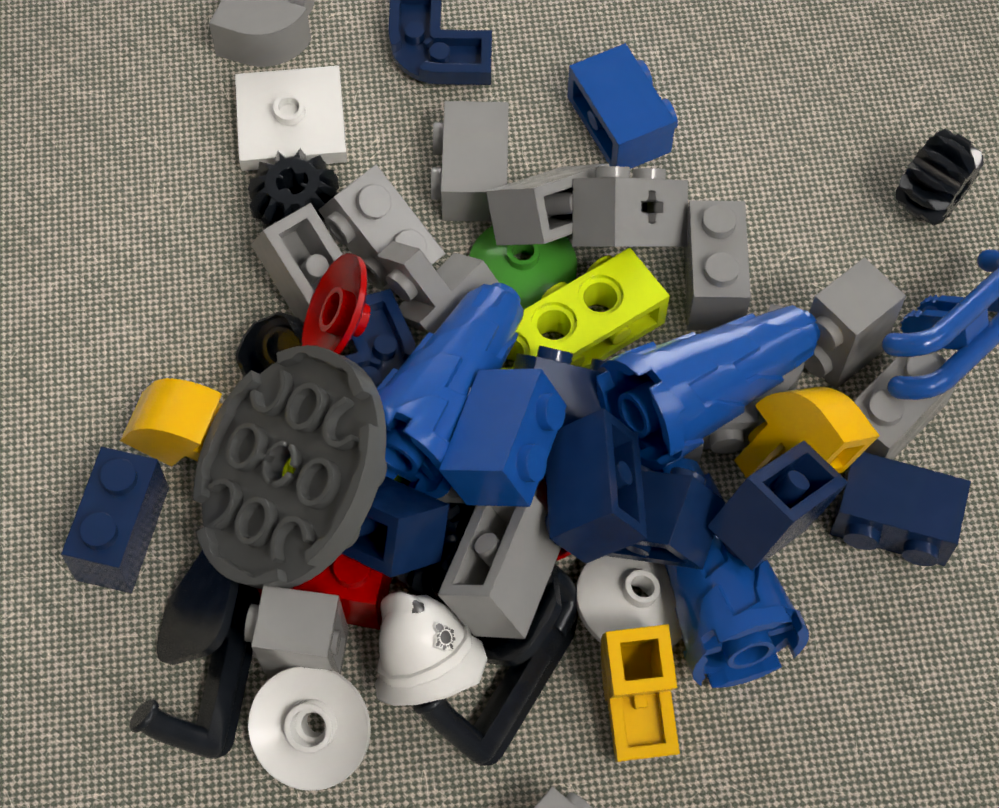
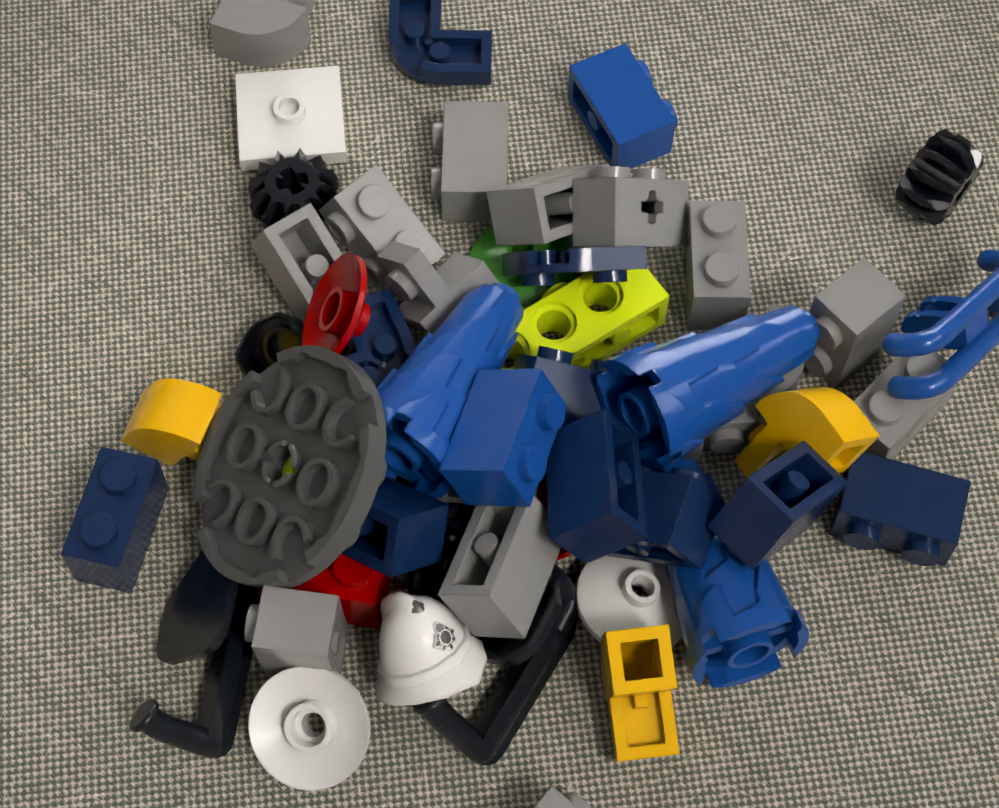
(606, 263): none -> dark blue plate

